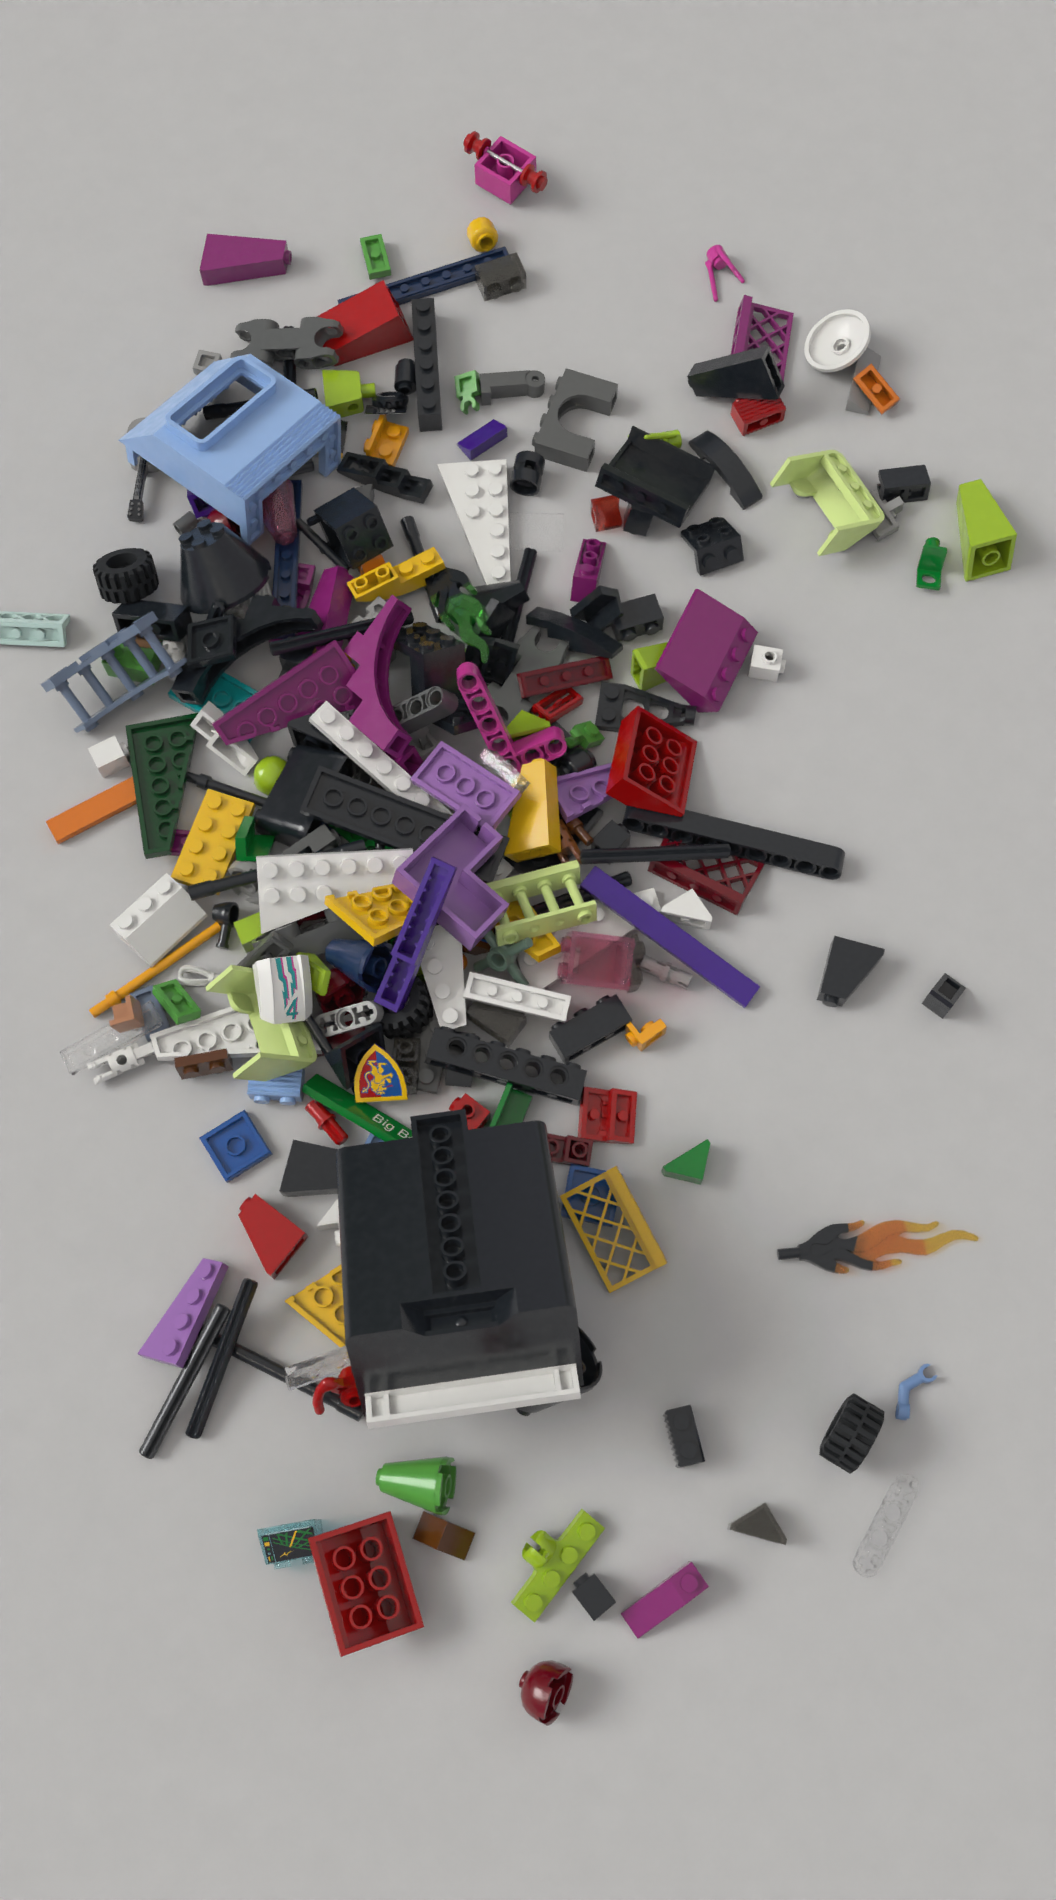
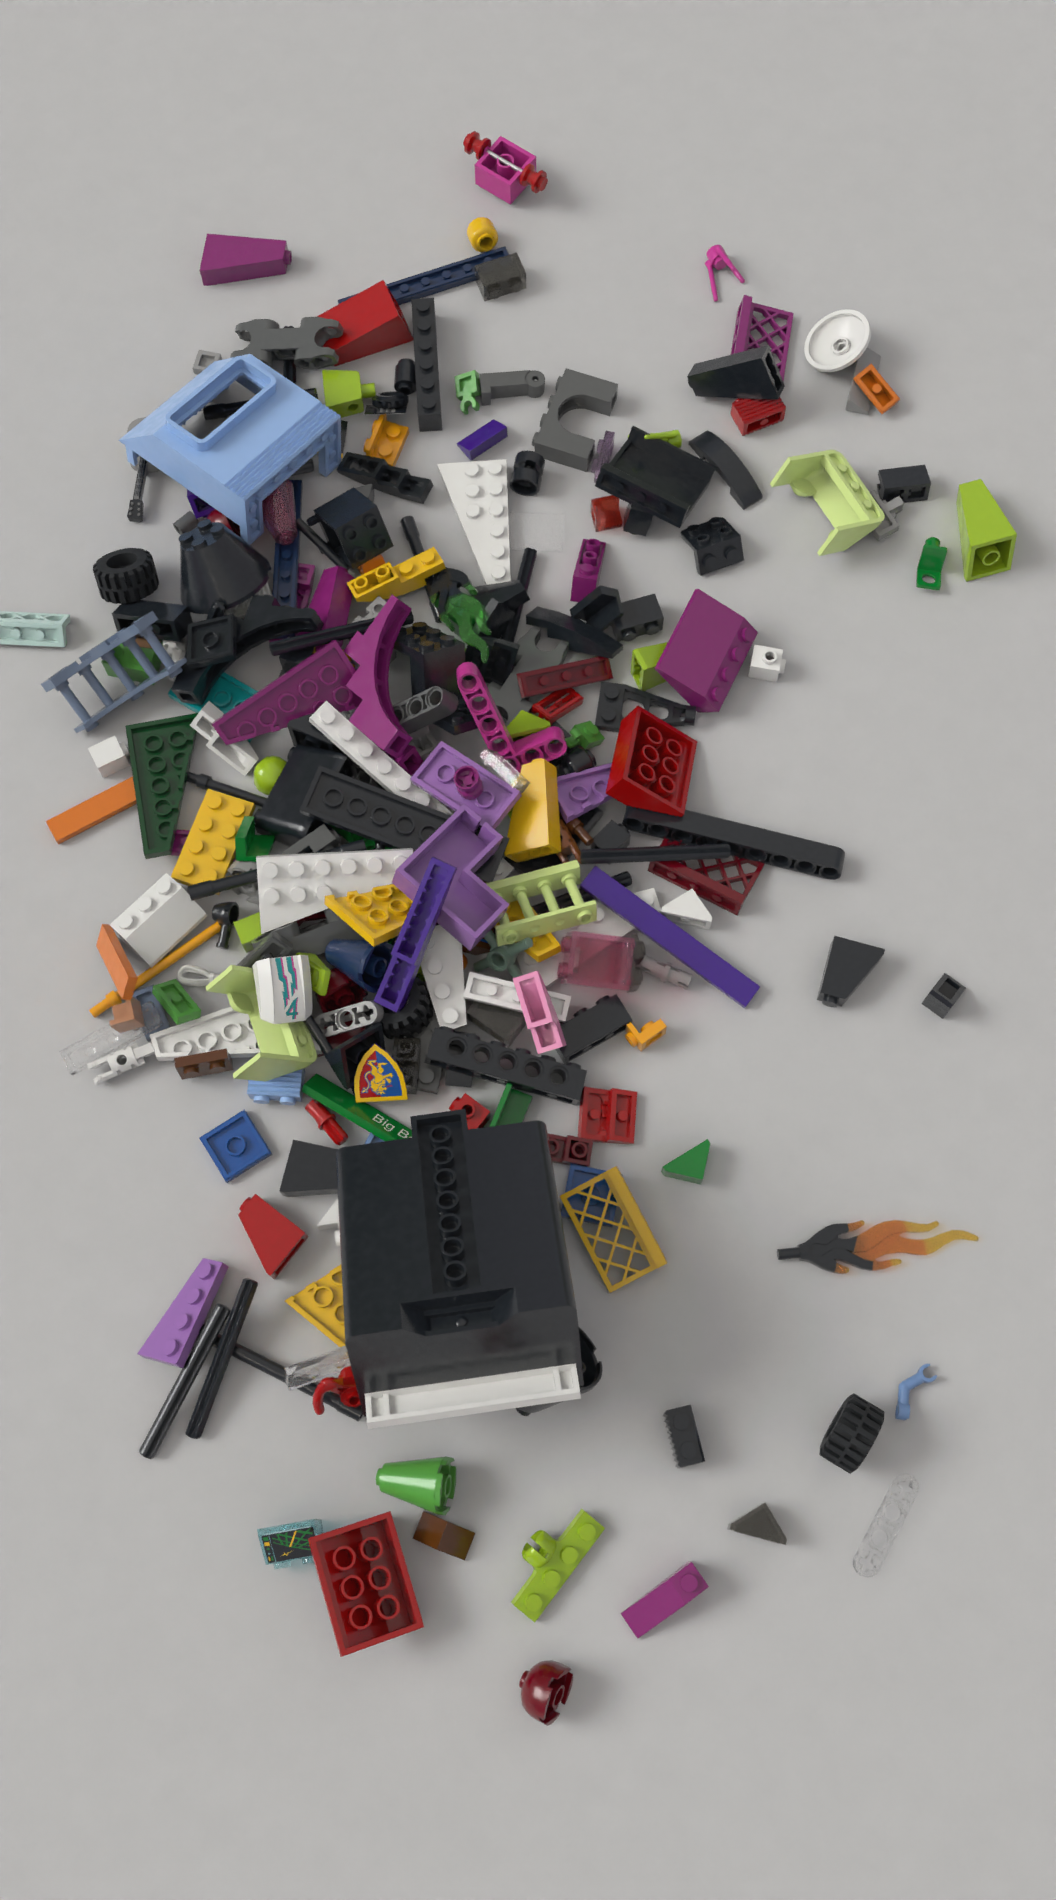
(116, 962): none -> orange tile
(375, 256): bright green plate -> none
(466, 777): none -> magenta wheel
(539, 1012): none -> bright pink slope
(592, 1595): black brick -> none
(605, 450): none -> clear purple plate

